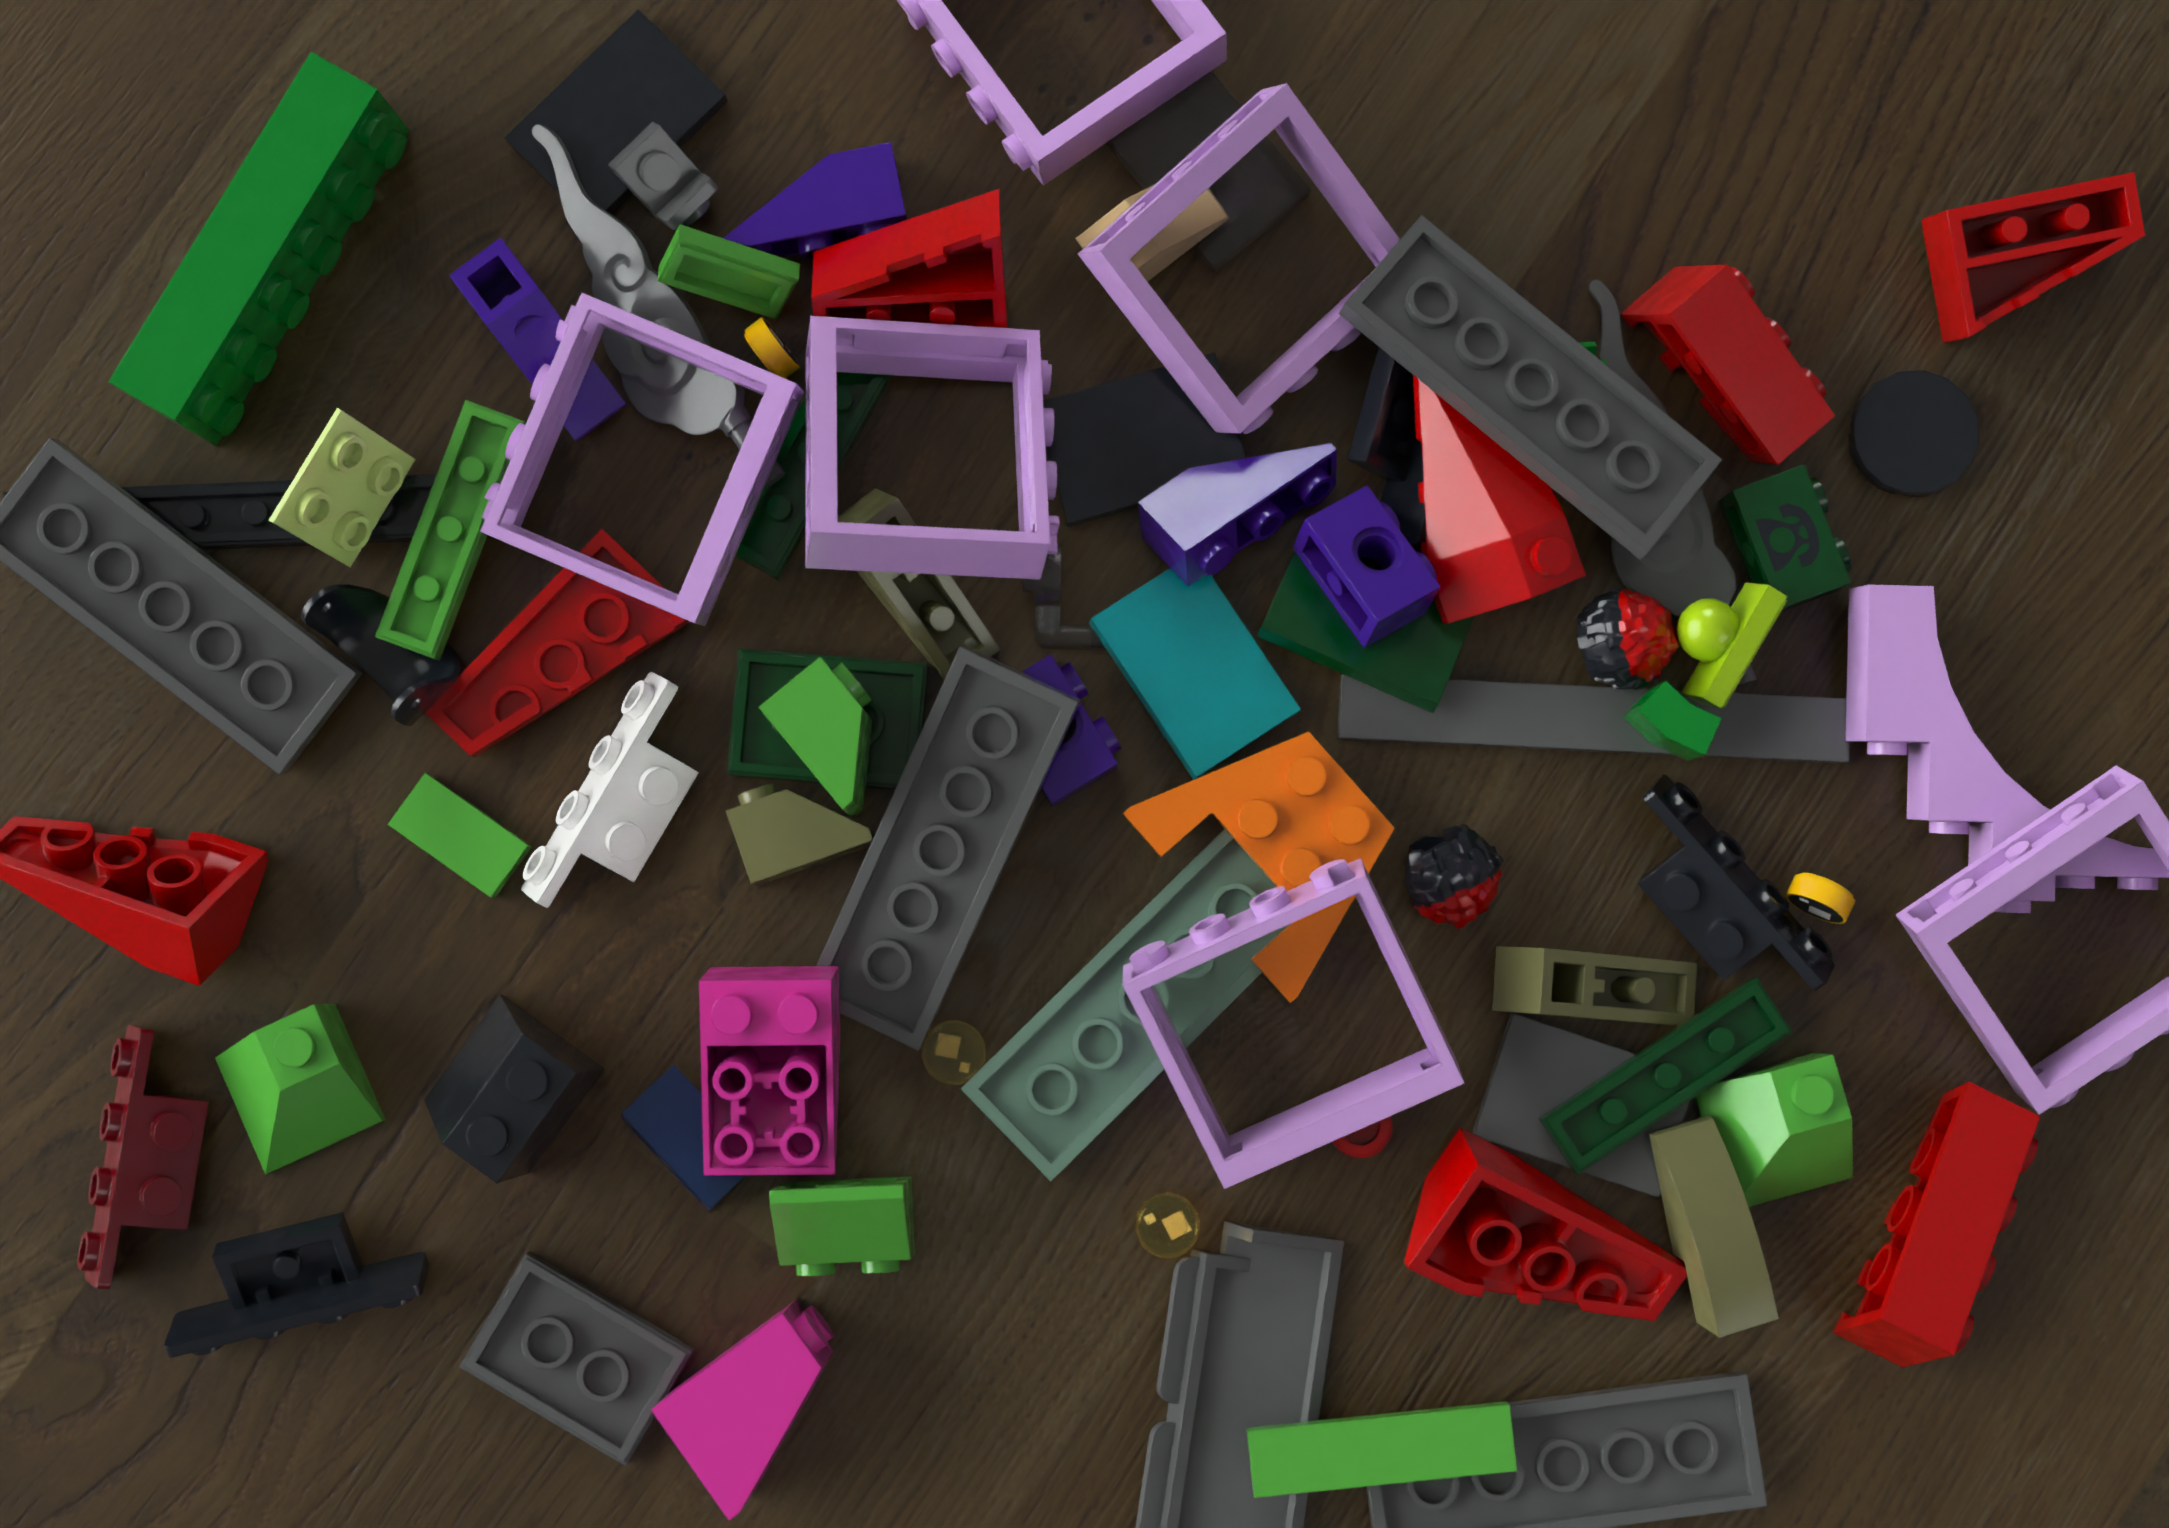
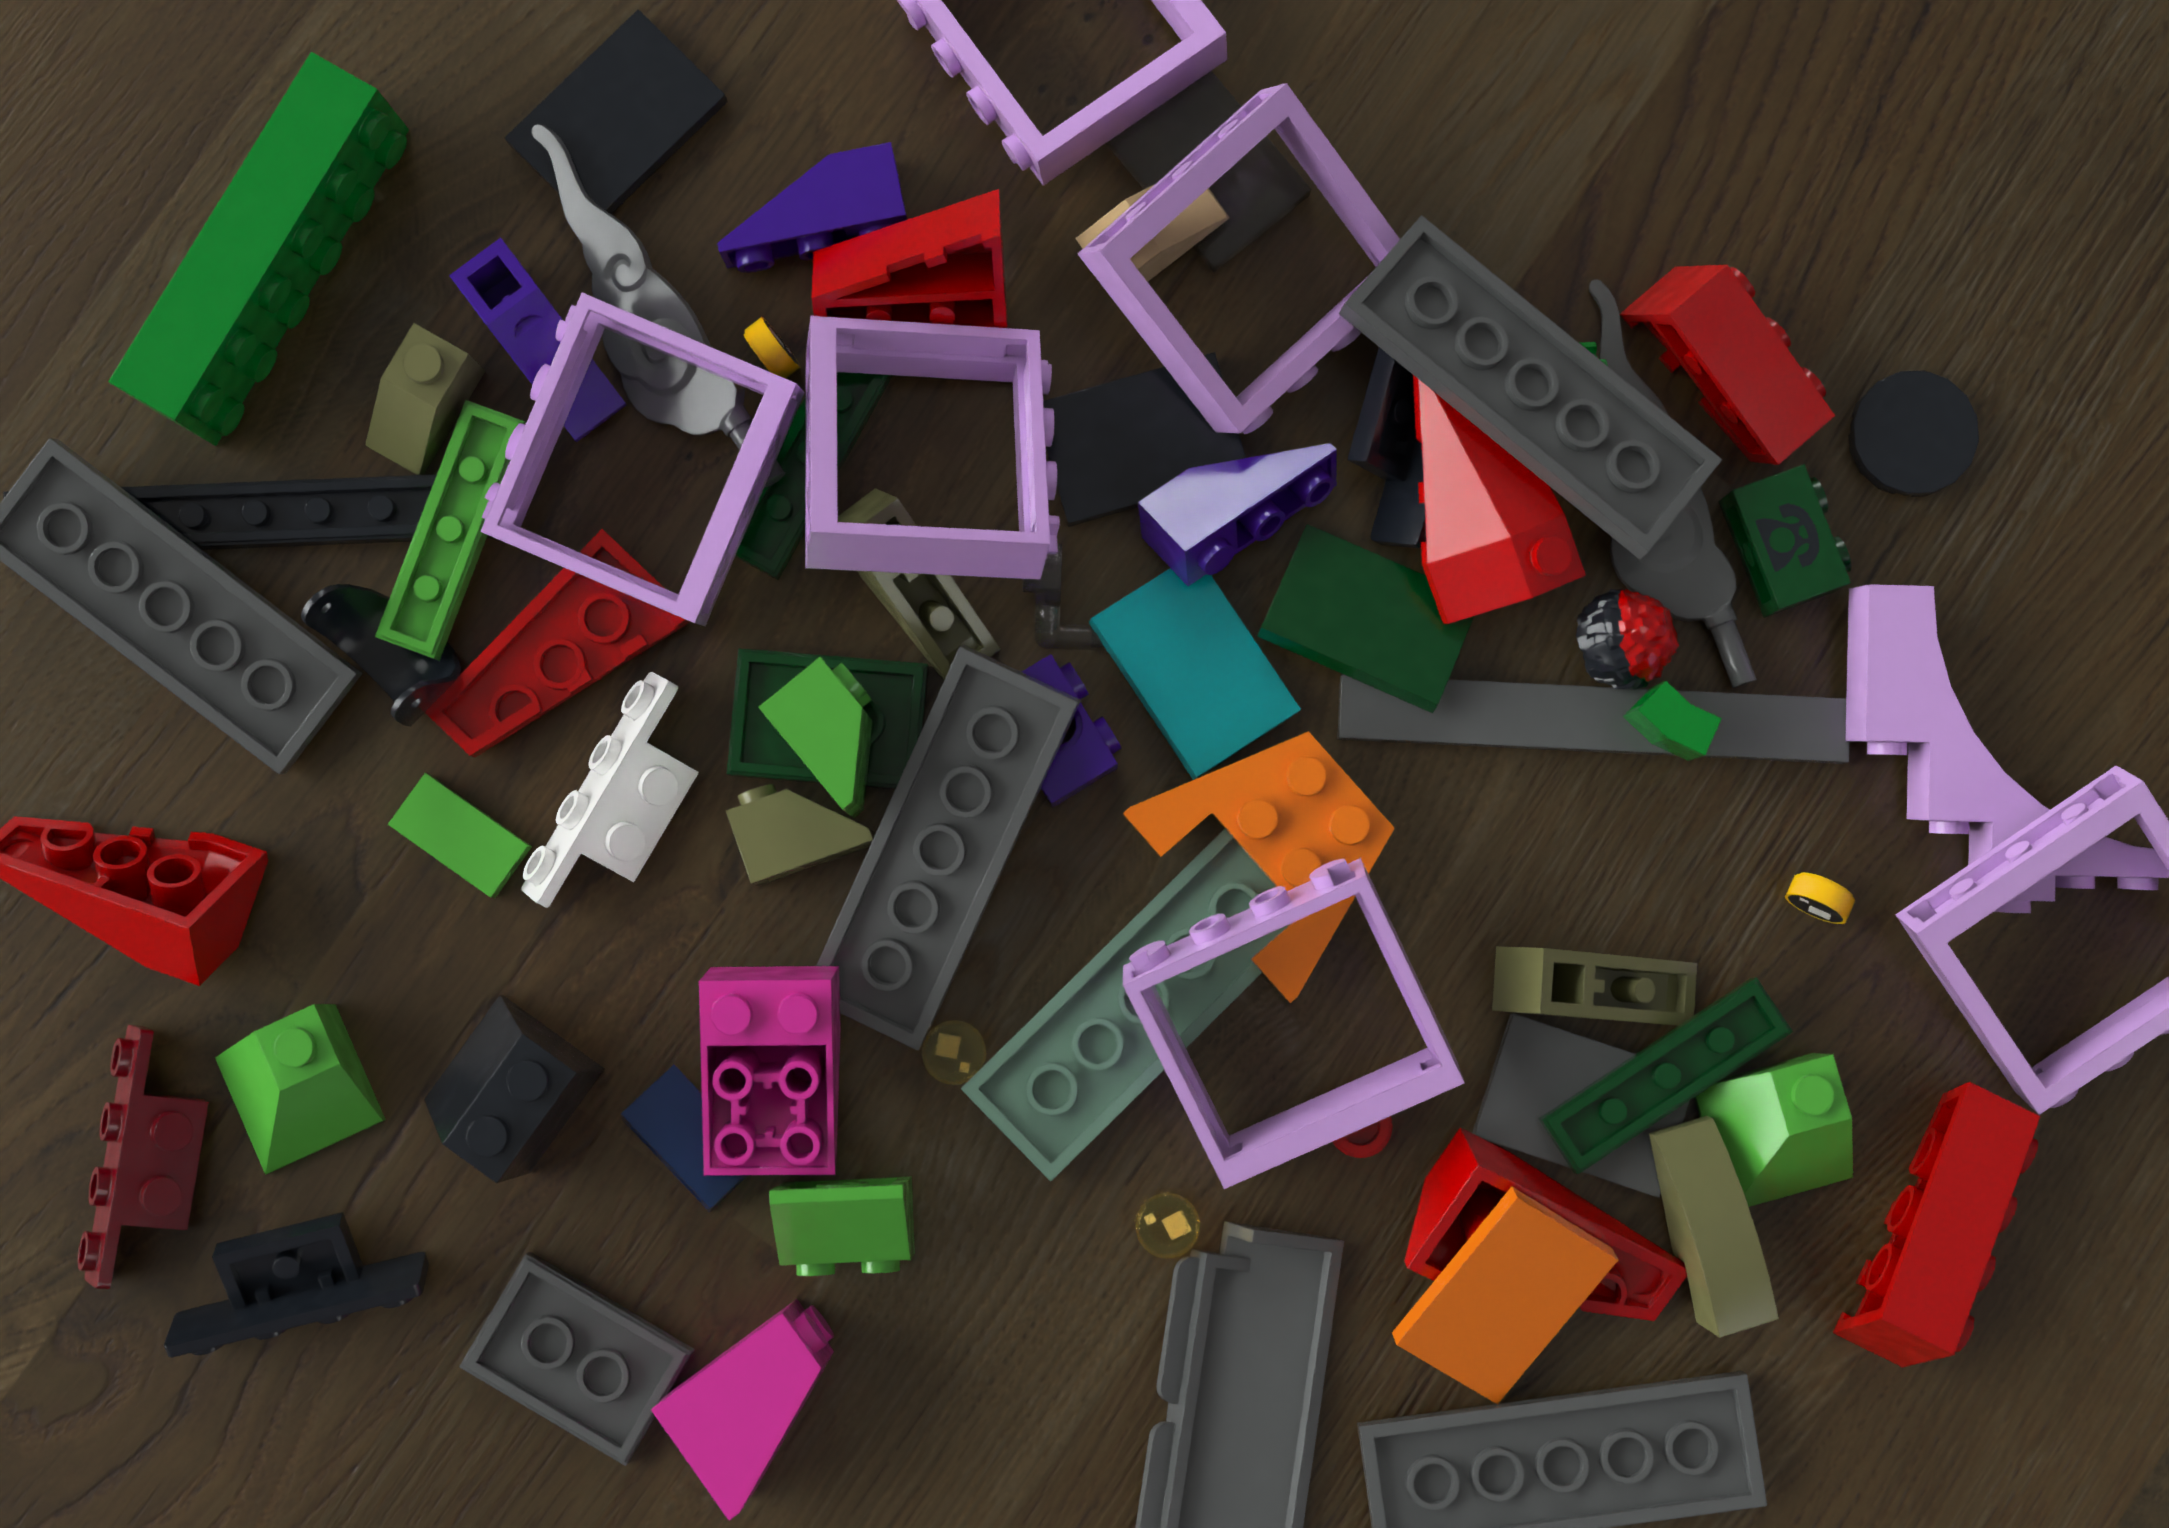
(342, 488): yellowish green hinge -> none
(420, 399): none -> olive slope
(664, 178): dark grey bracket -> none
(728, 272): bright green tile -> none
(1367, 599): dark purple brick -> none
(1381, 1449): bright green tile -> none
(1452, 875): black piece -> none
(1504, 1295): none -> orange tile
(1720, 899): black bracket -> none
(1726, 640): lime tile -> none
(2017, 247): red wedge -> none

